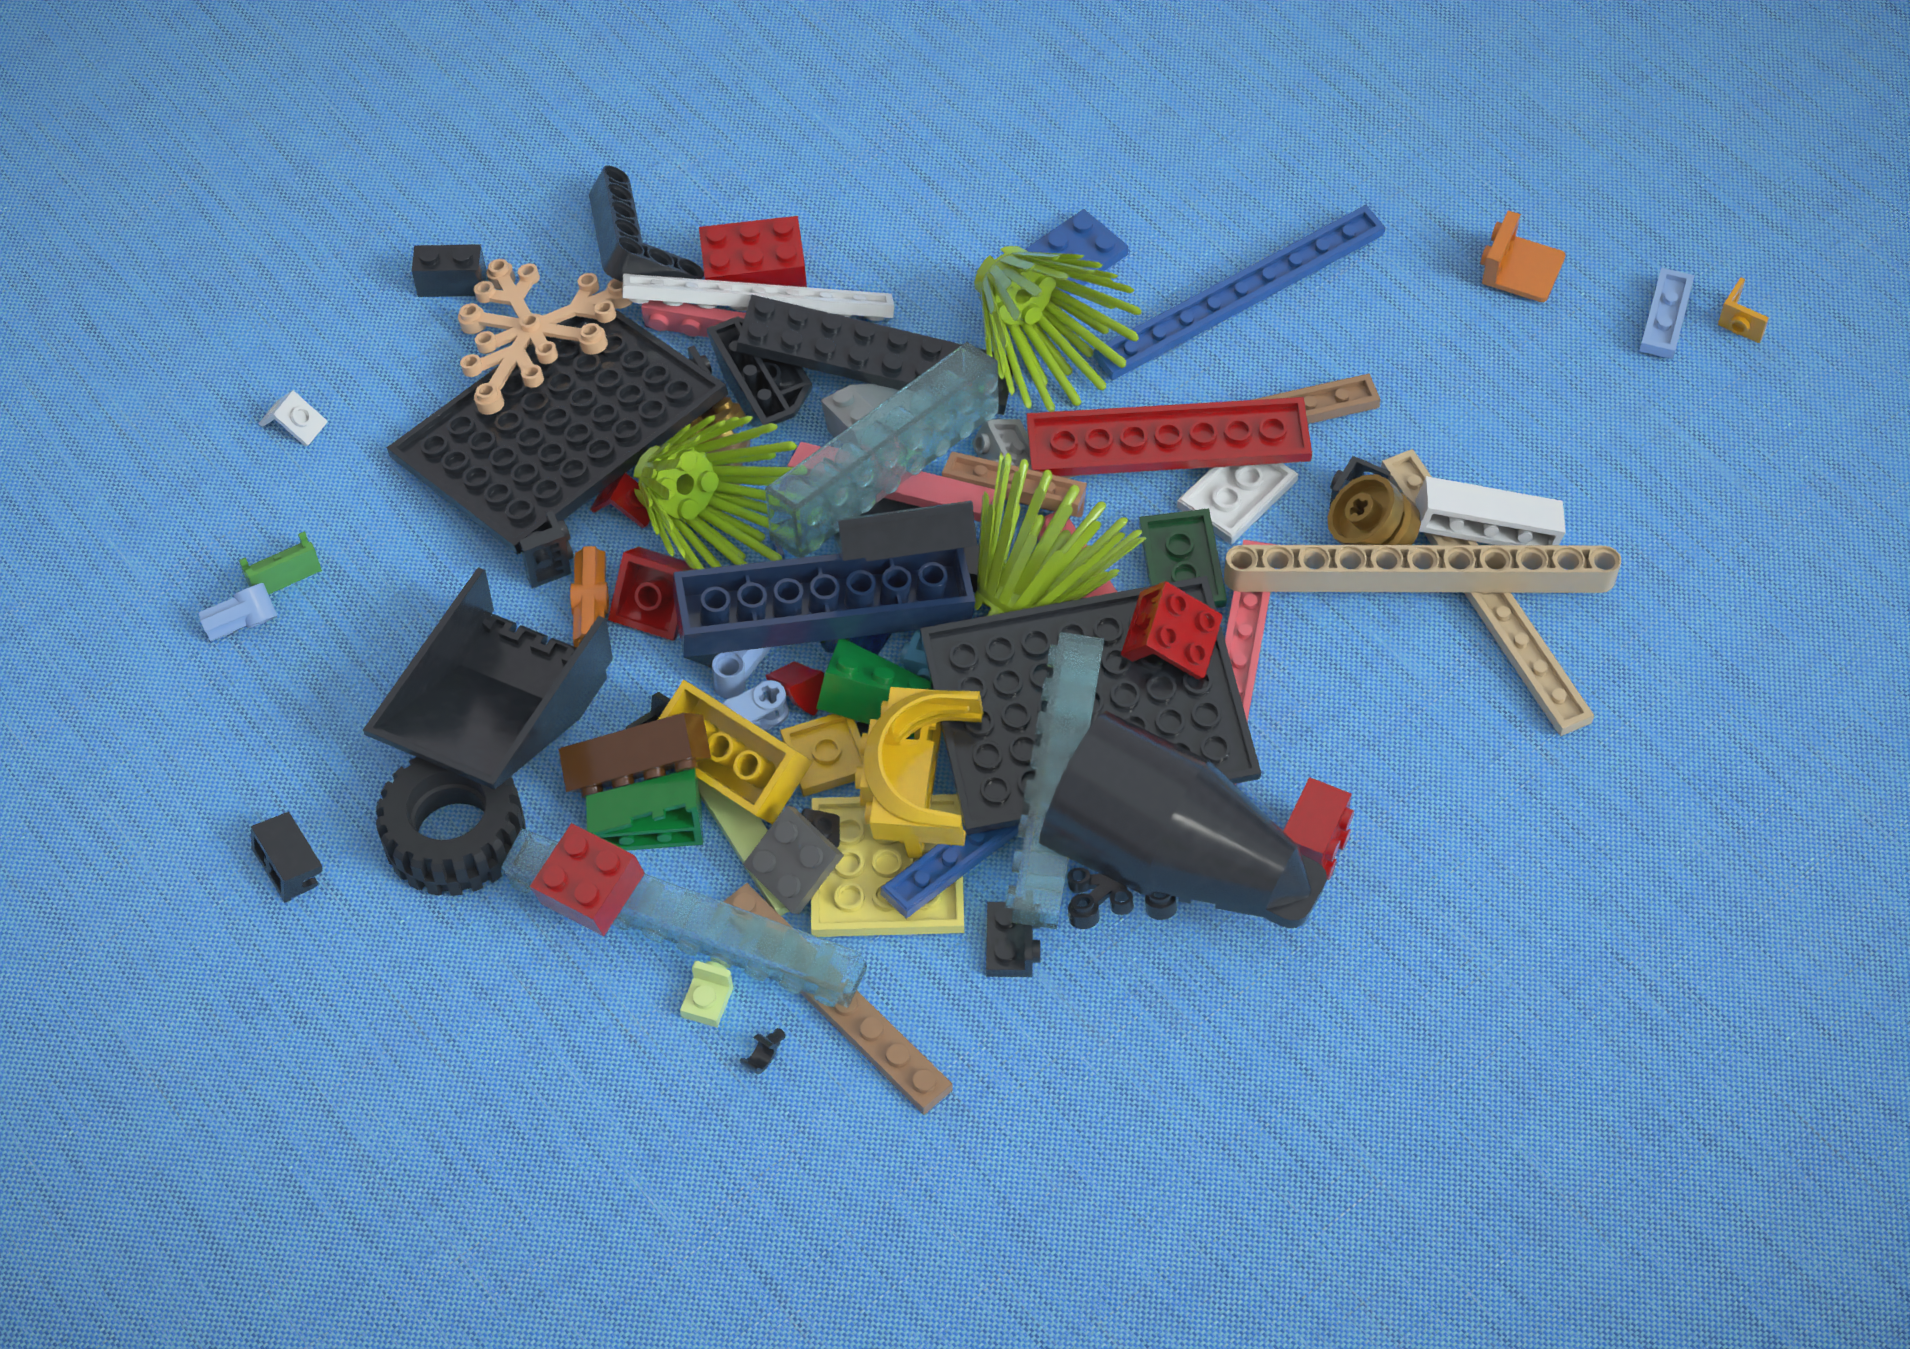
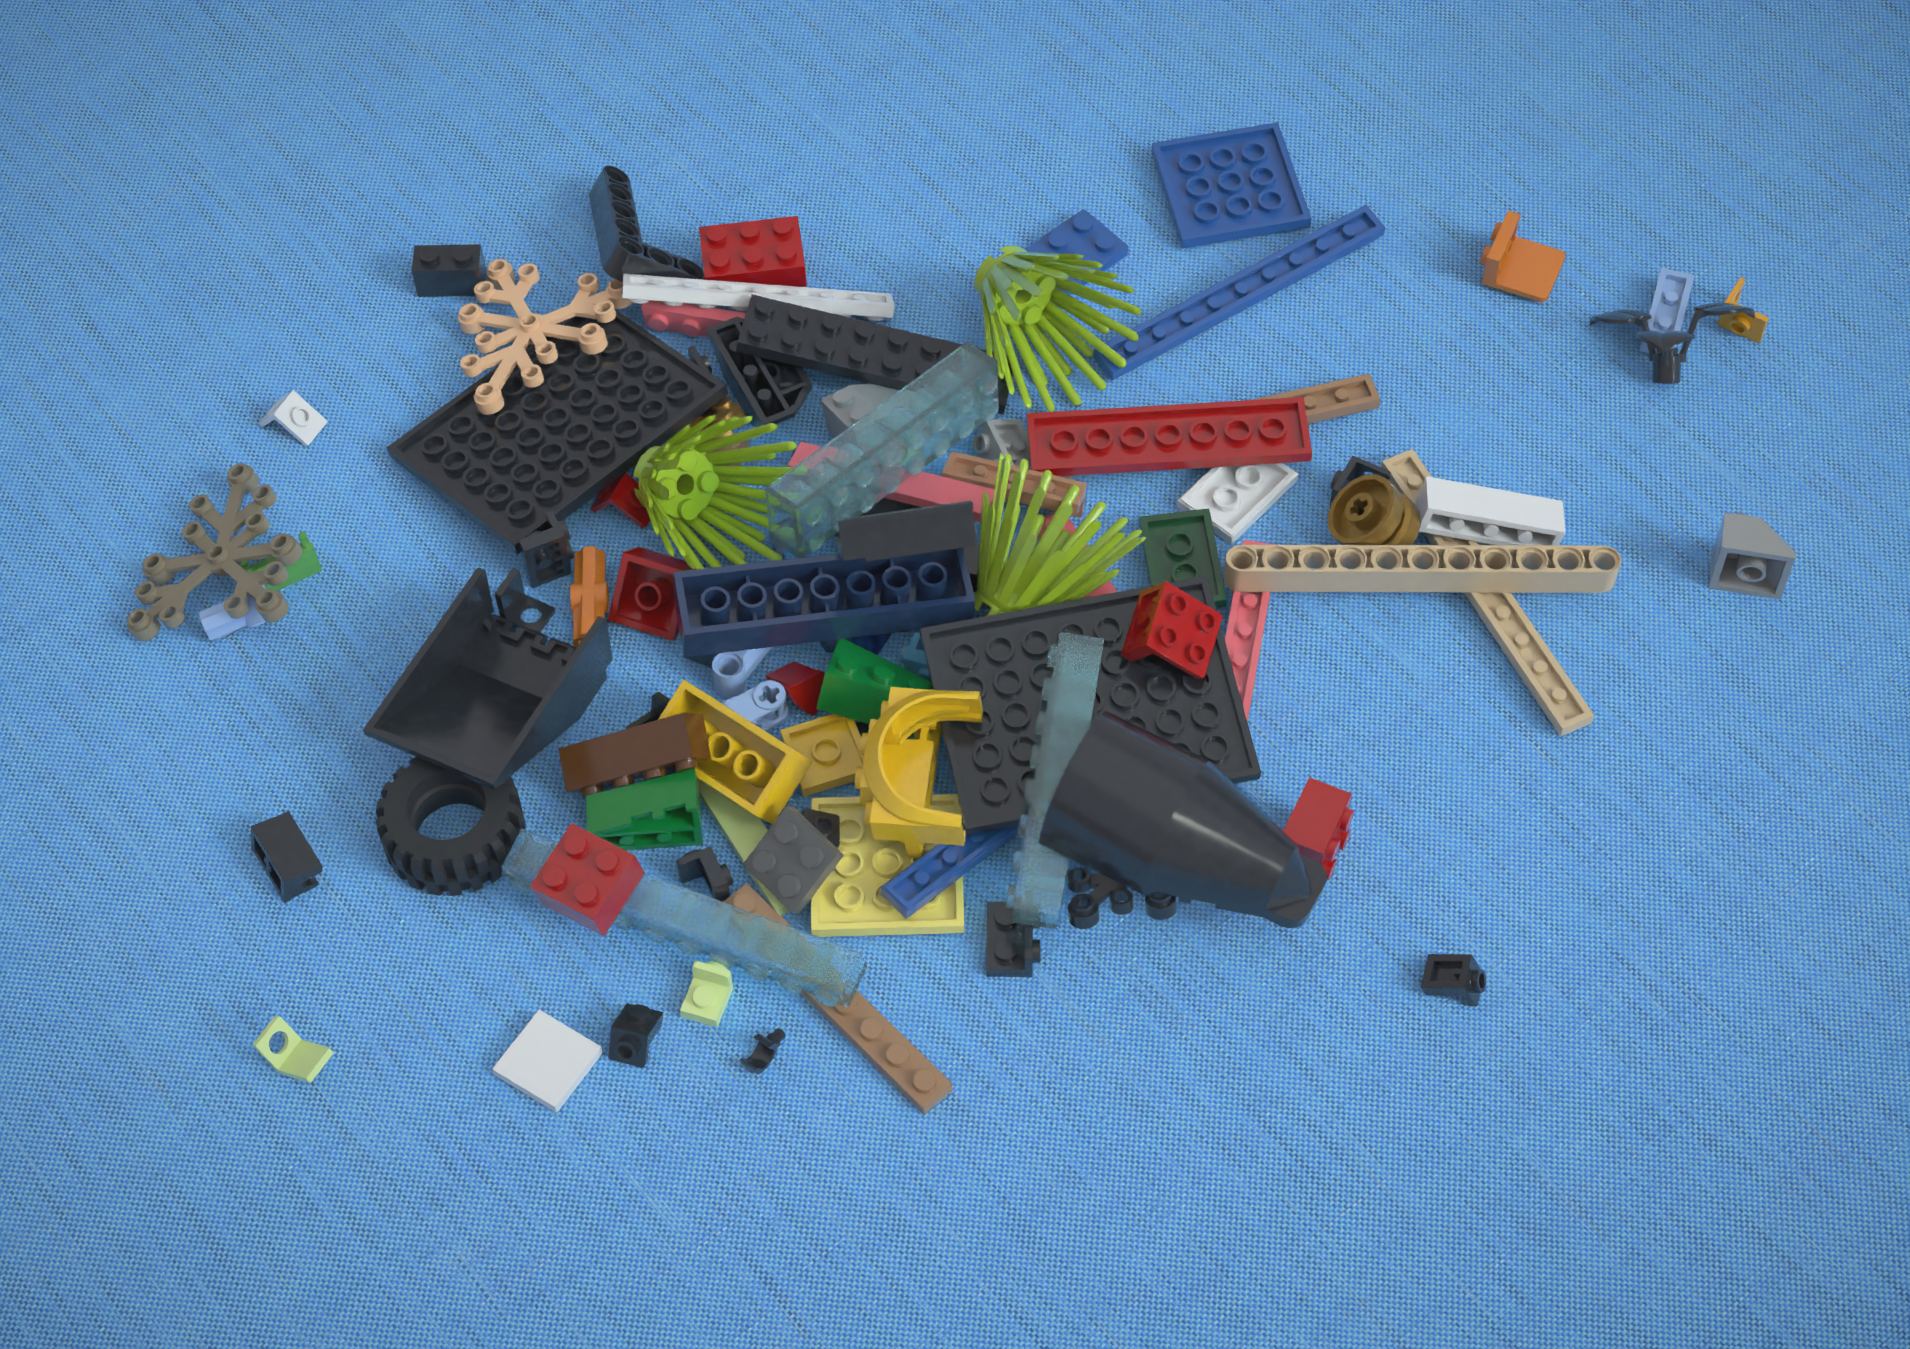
(219, 559): none -> dark tan plant
(297, 1057): none -> yellowish green bracket
(513, 602): none -> black bracket
(547, 1061): none -> white tile
(633, 1034): none -> black bracket
(705, 864): none -> black bracket
(1230, 185): none -> blue plate
(1454, 977): none -> black bracket
(1667, 359): none -> black plant
(1750, 558): none -> light grey slope

